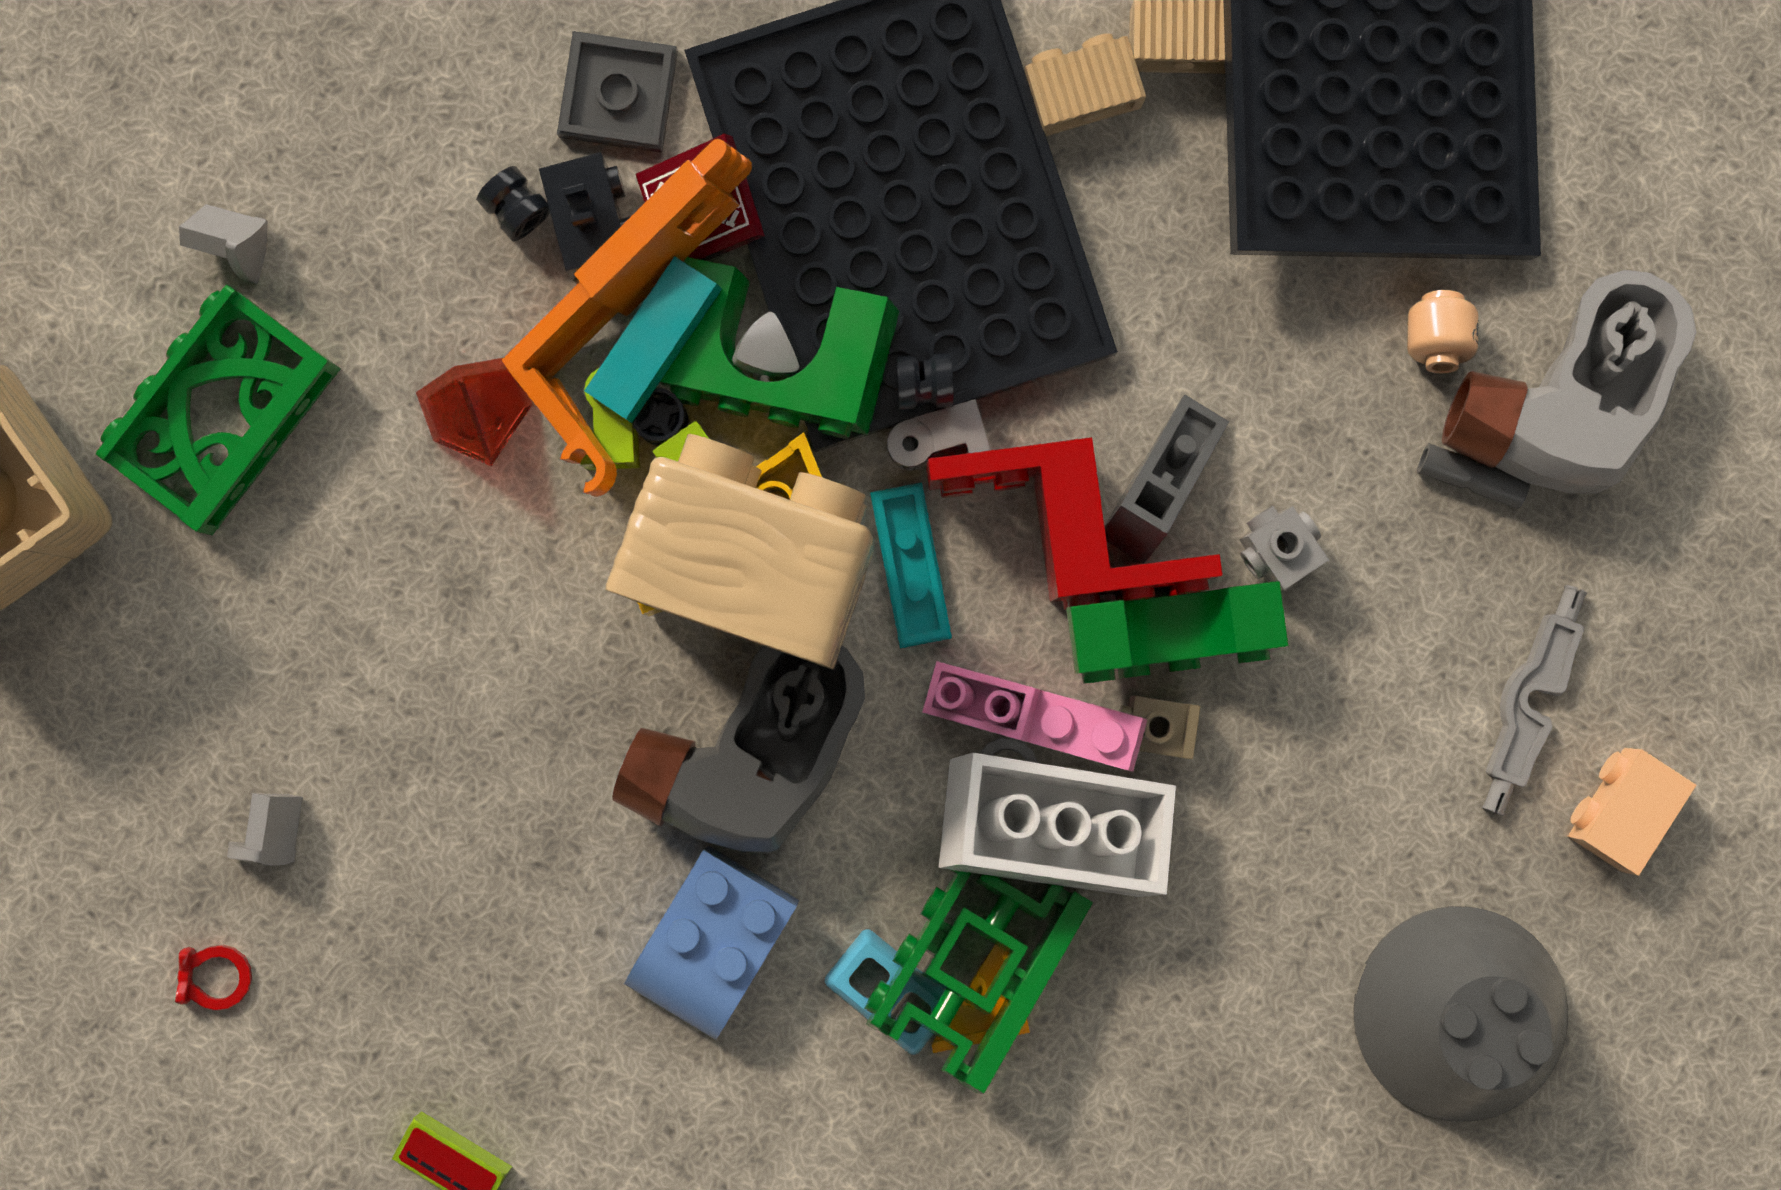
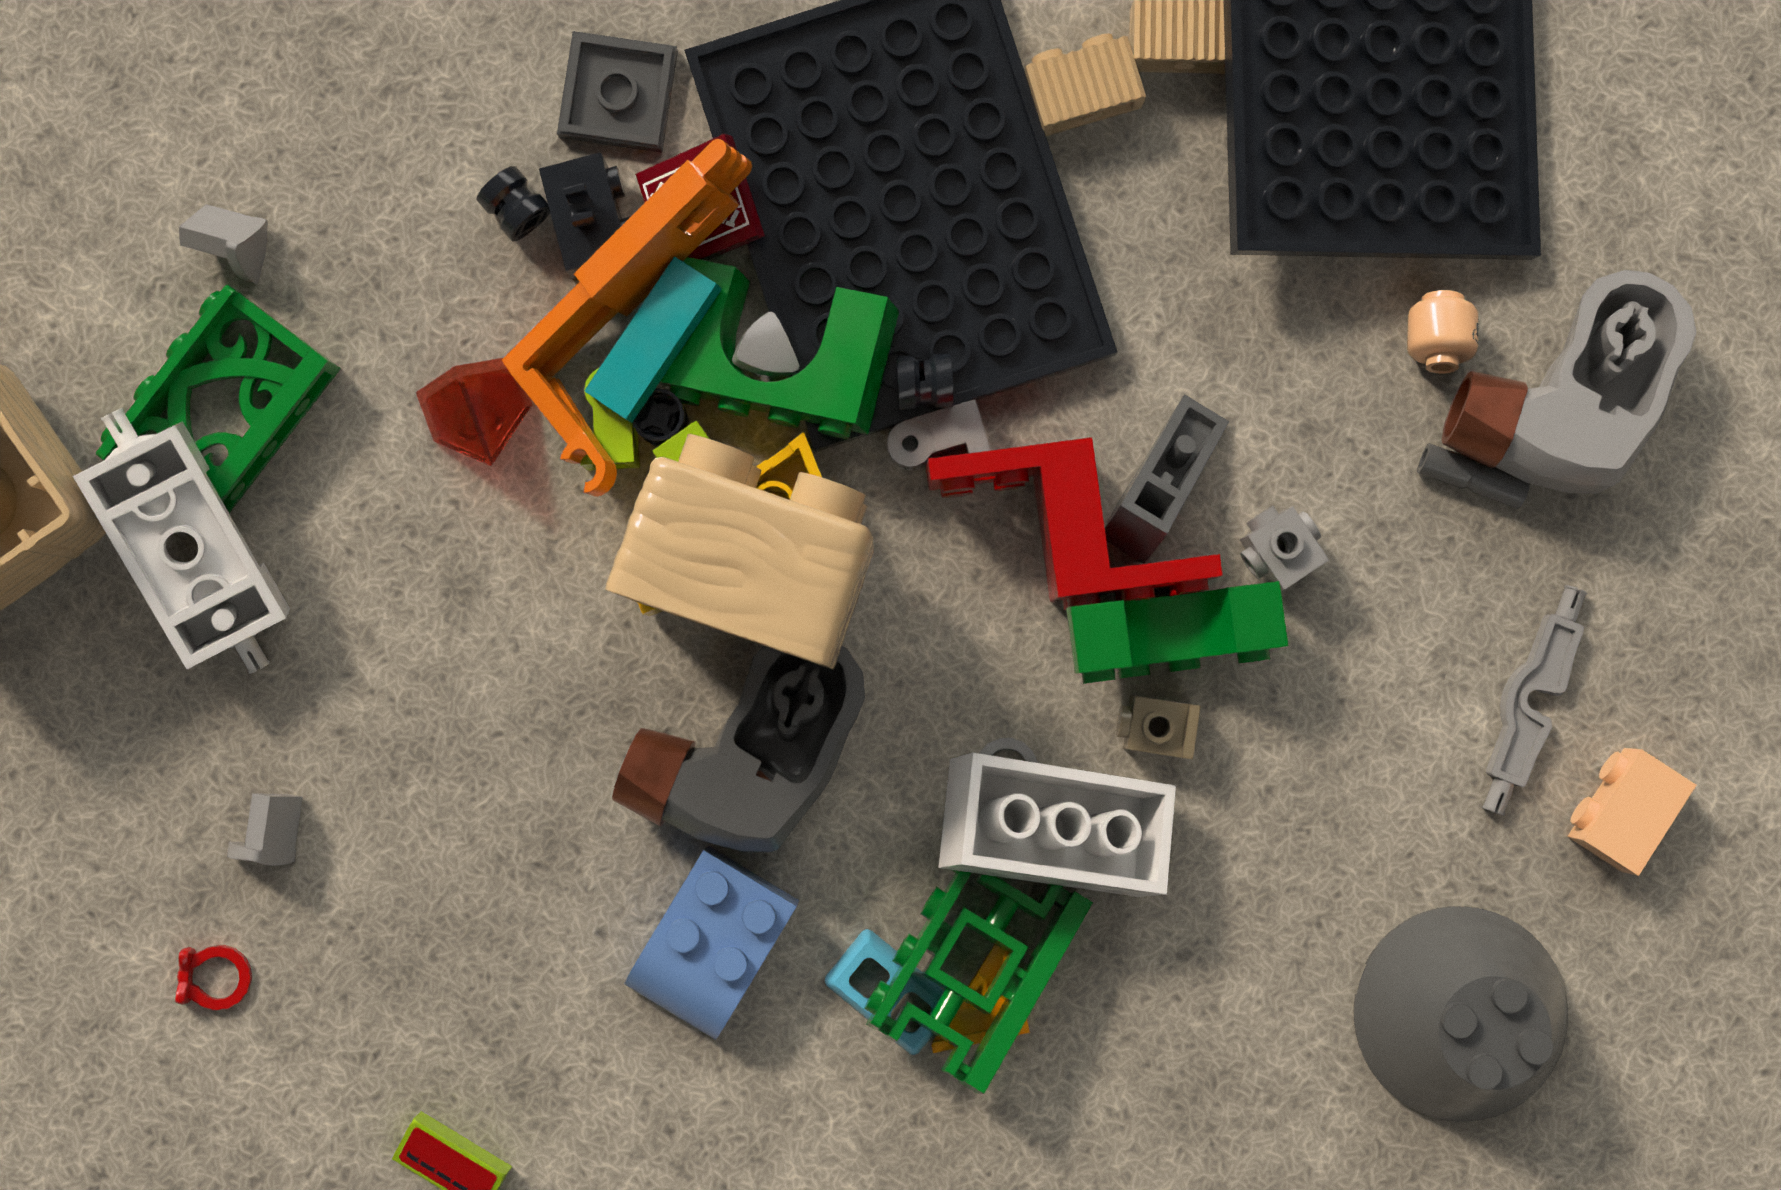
(162, 488): none -> white brick
(911, 565): teal tile -> none
(1035, 716): bright pink slope -> none

